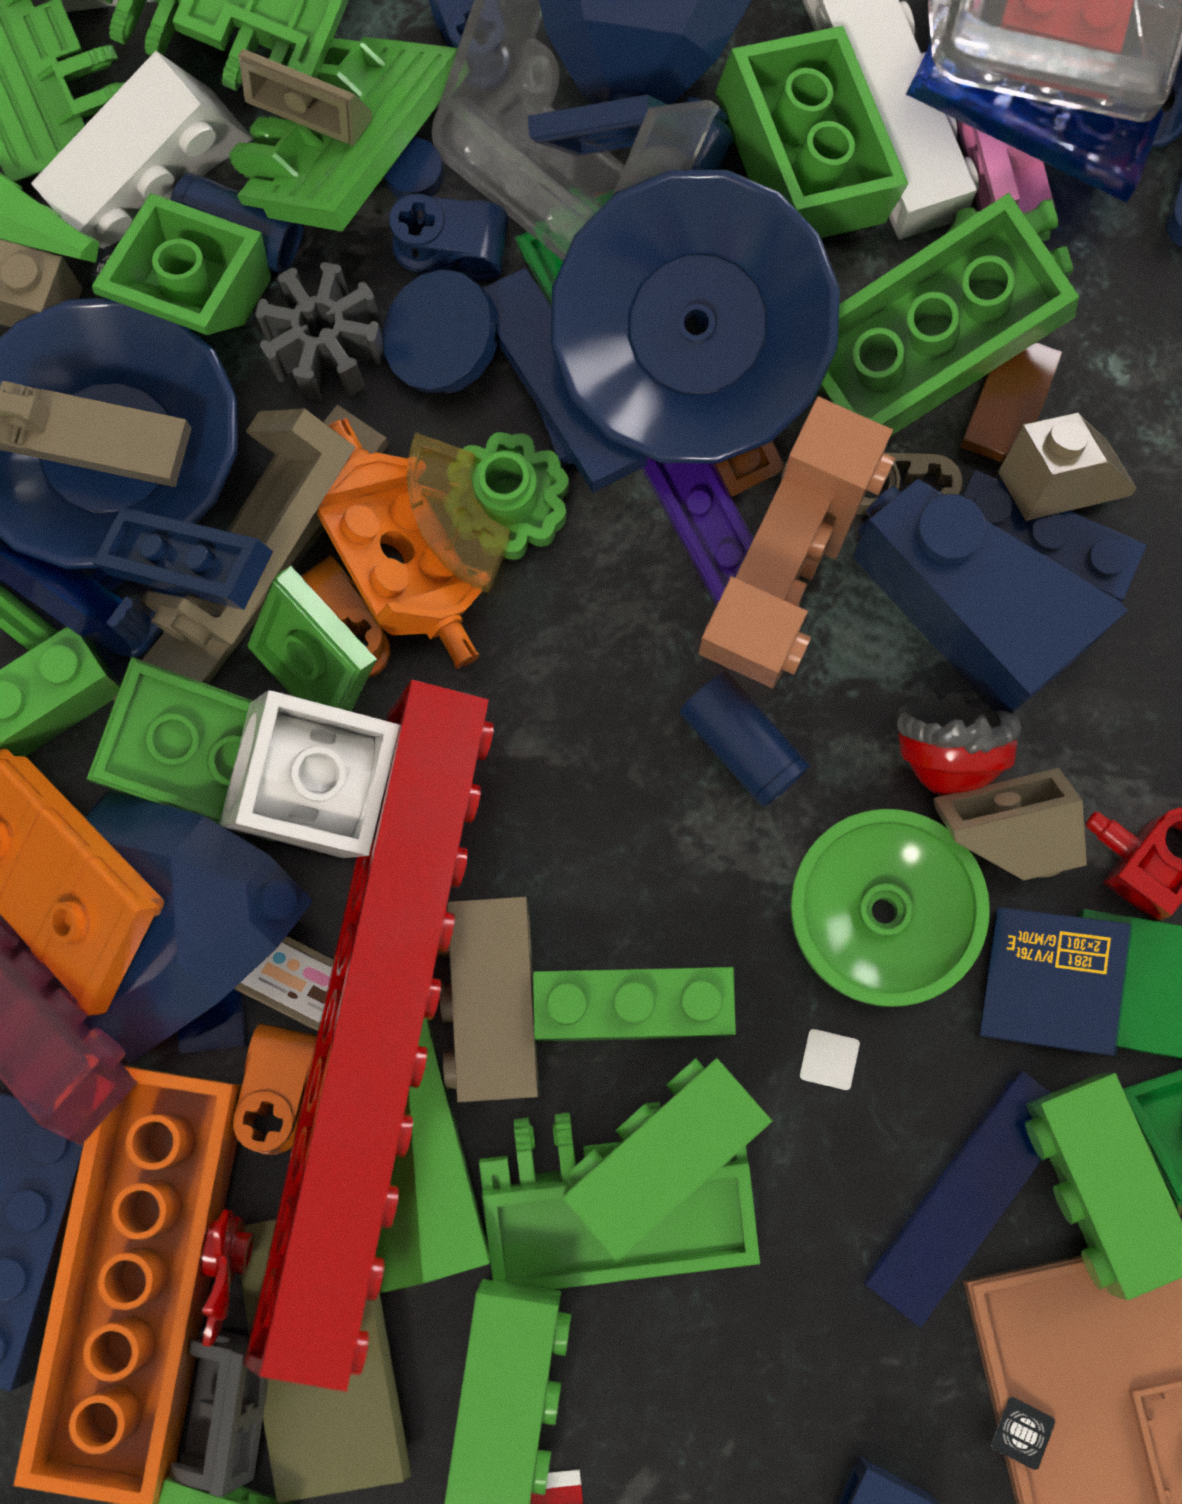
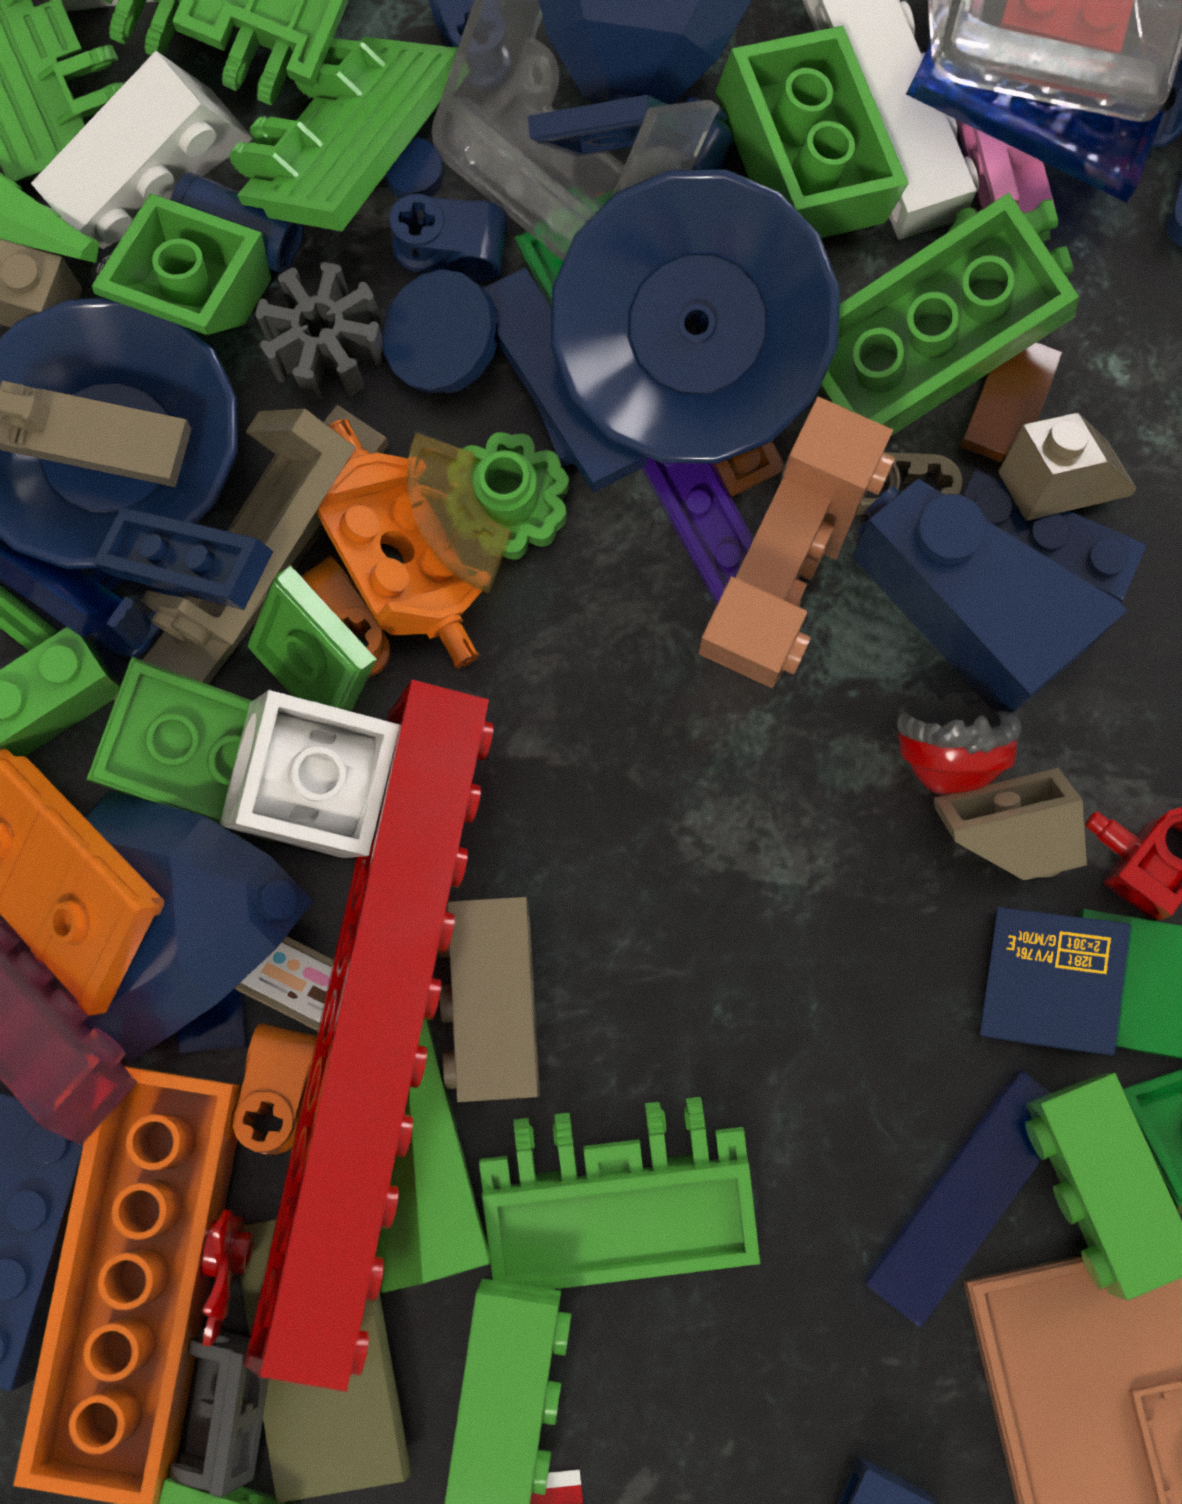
(303, 98): dark tan slope -> none
(634, 1004): bright green brick -> none
(663, 1156): bright green brick -> none
(744, 739): dark blue pin -> none
(829, 1059): white sticker -> none
(935, 900): bright green dish -> none
(1023, 1433): black sticker -> none

